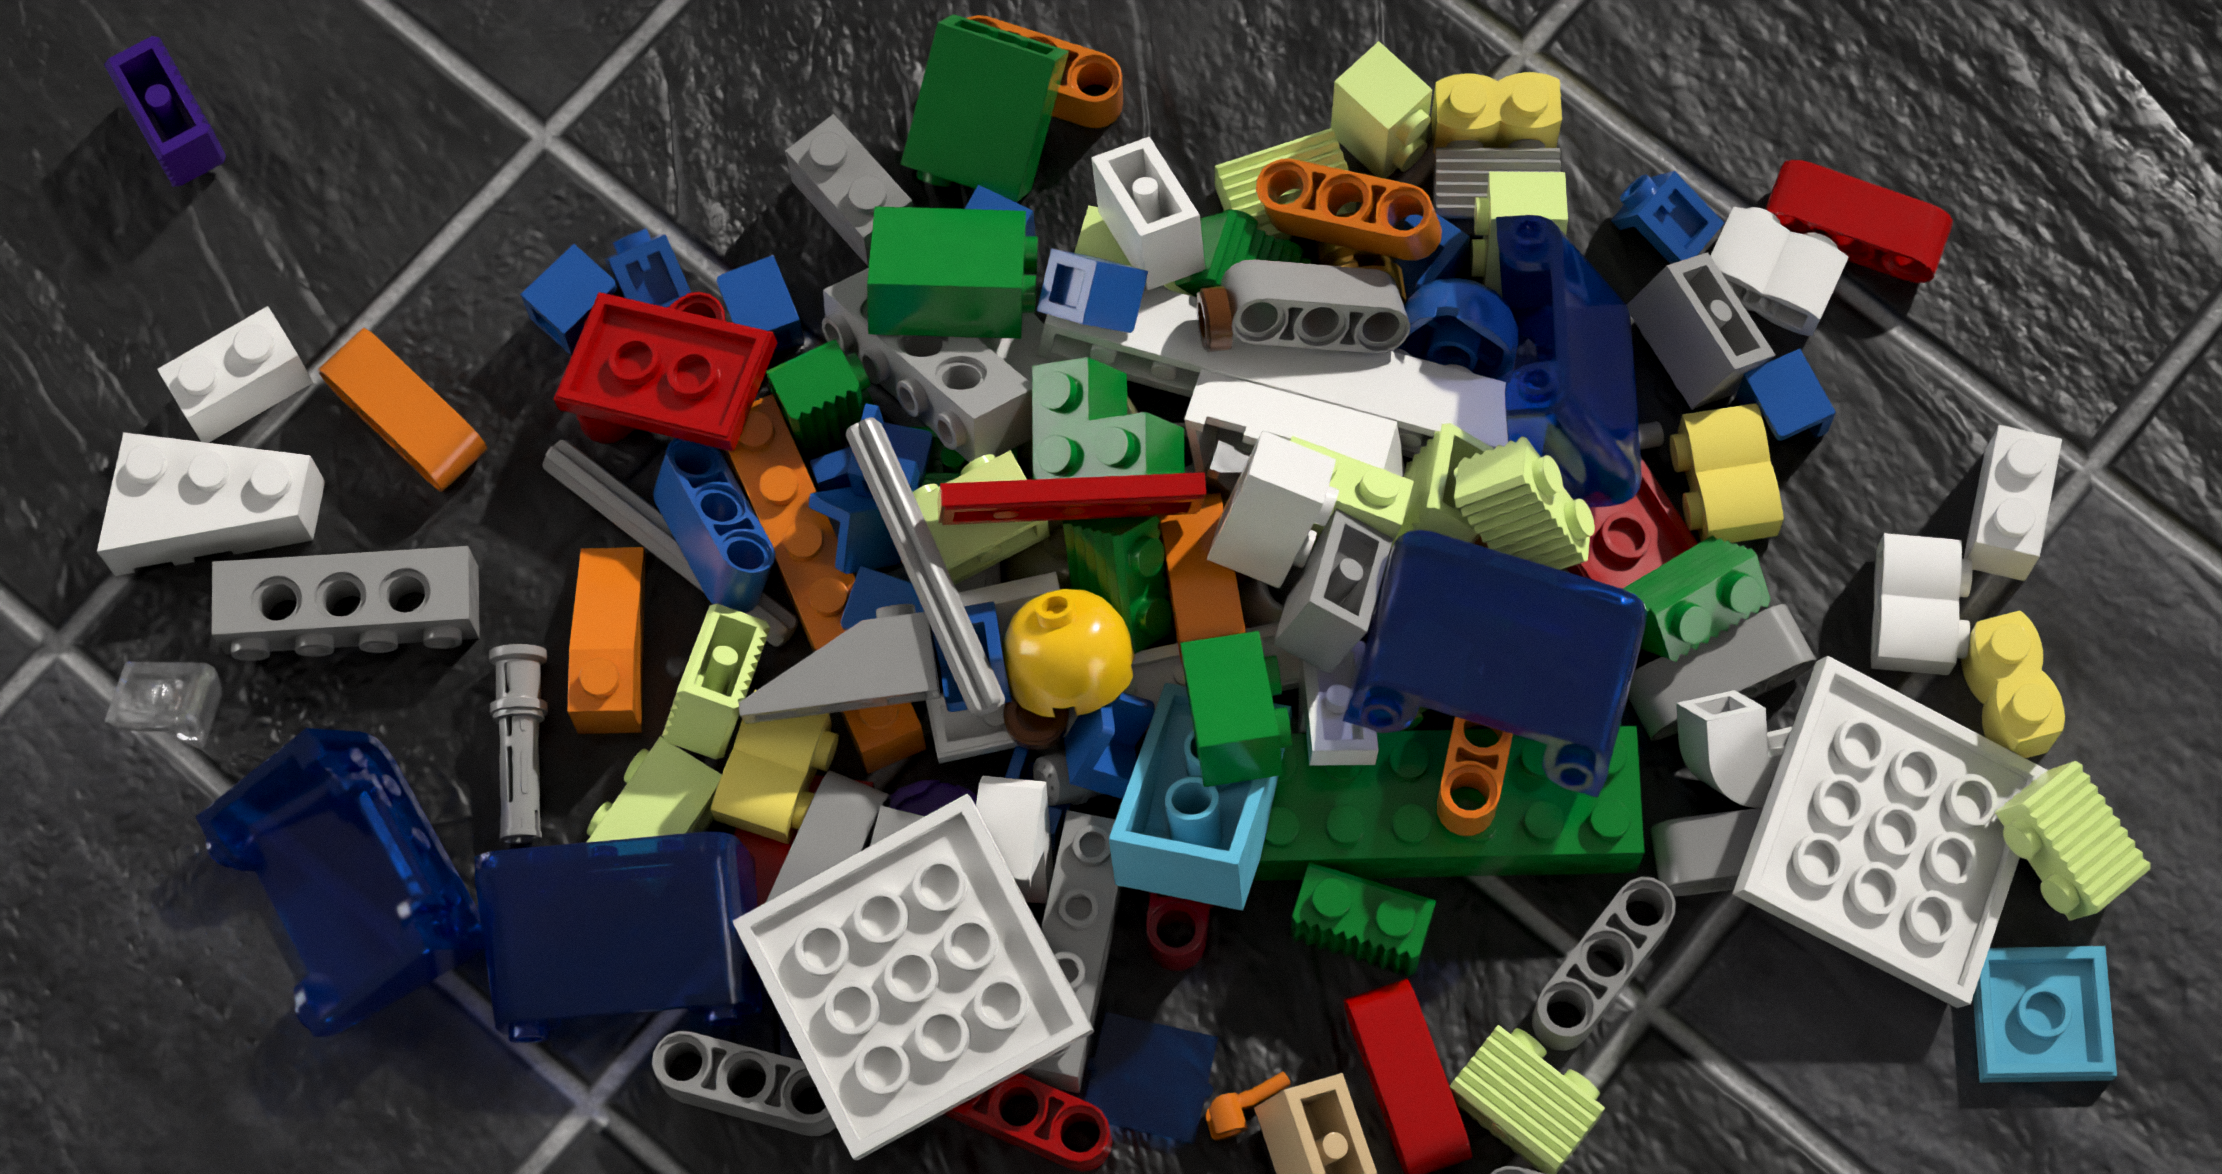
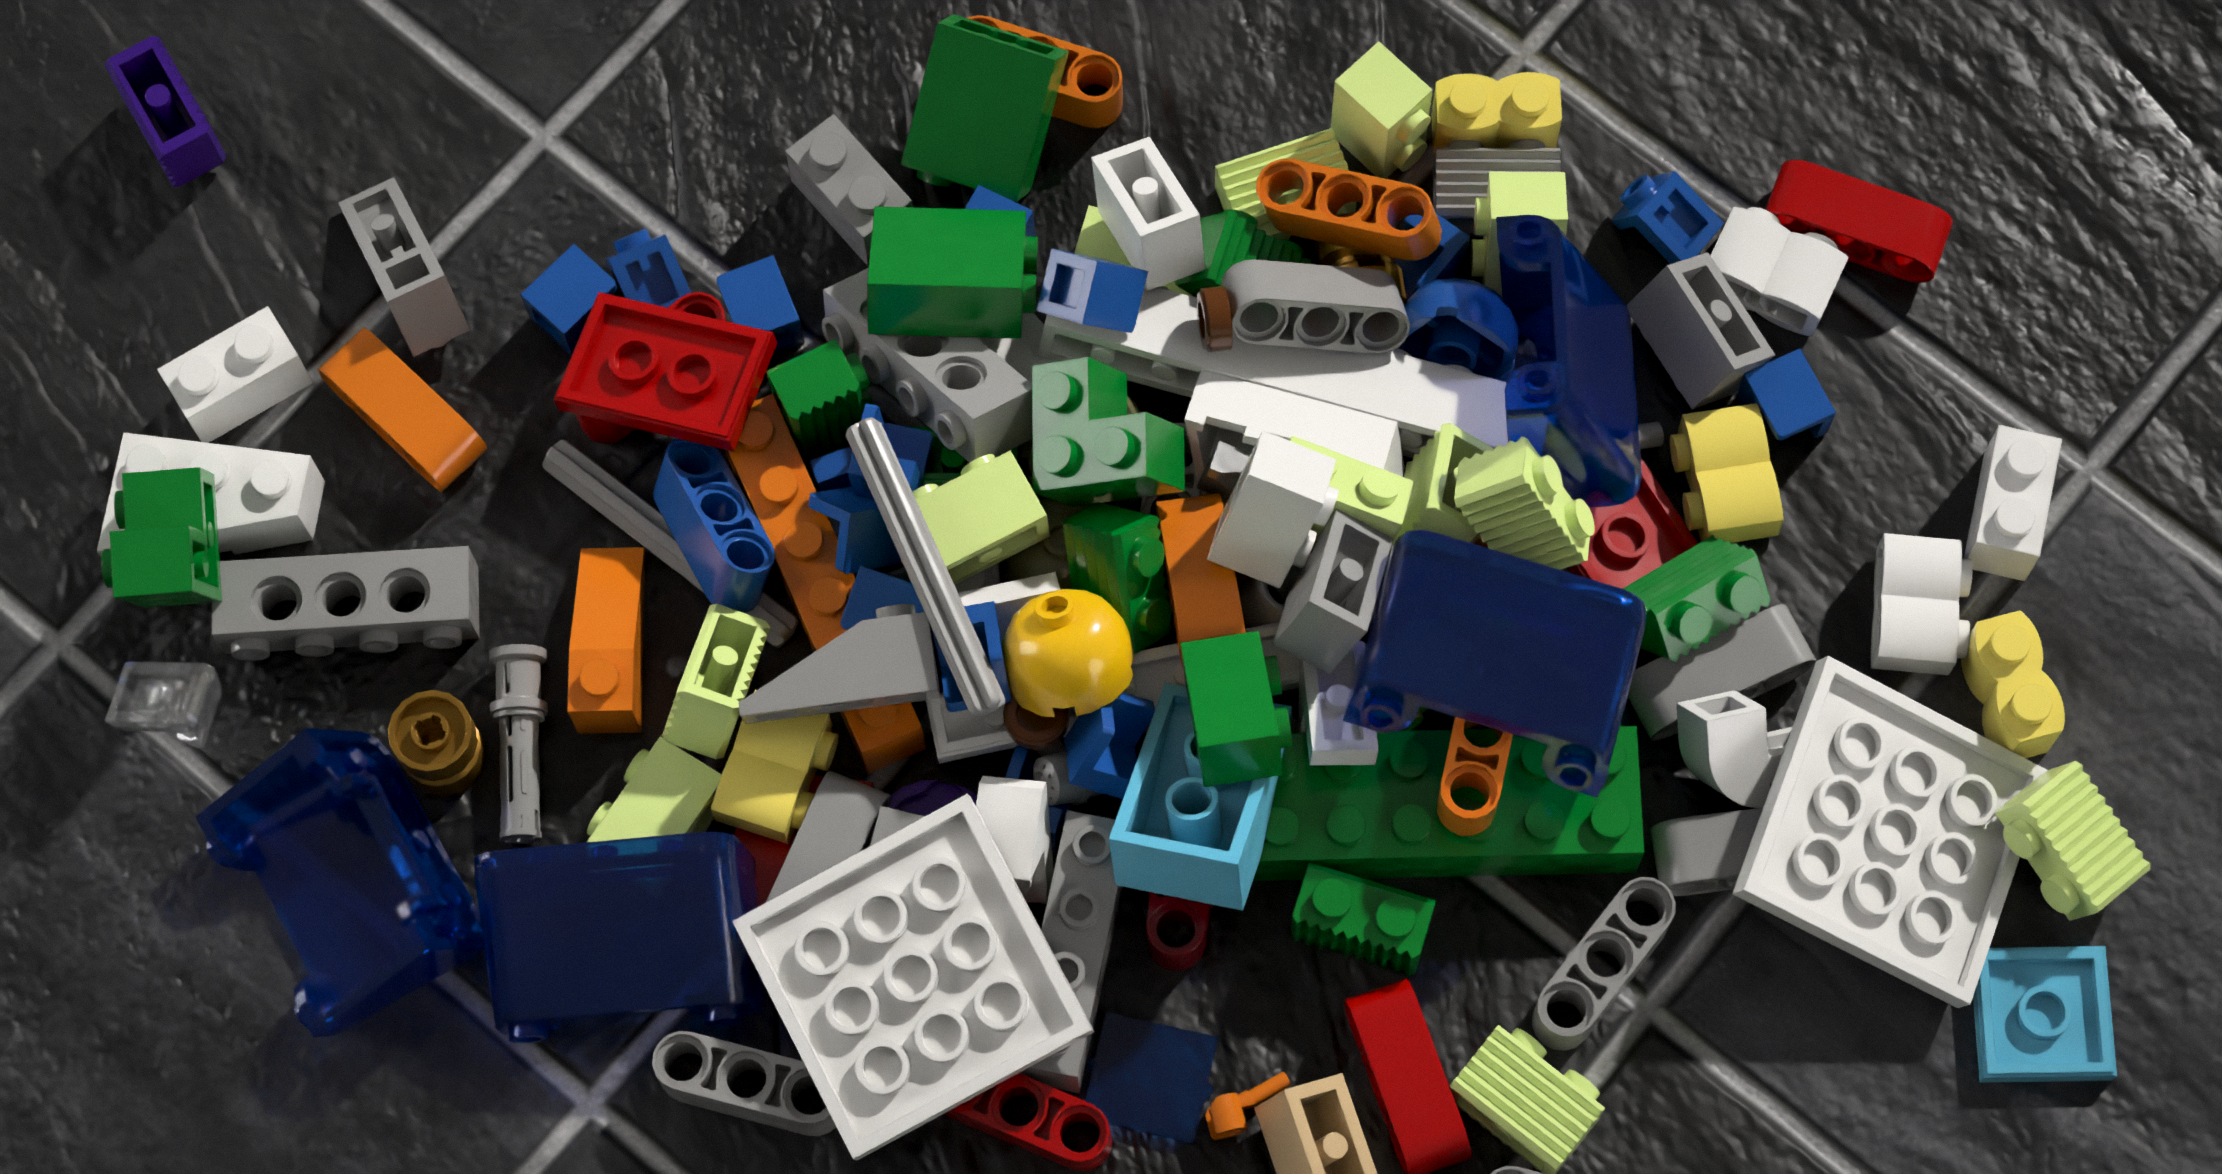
(168, 539): none -> green brick
(404, 267): none -> light grey slope
(437, 742): none -> pearl gold wheel
(1071, 498): red tile -> none

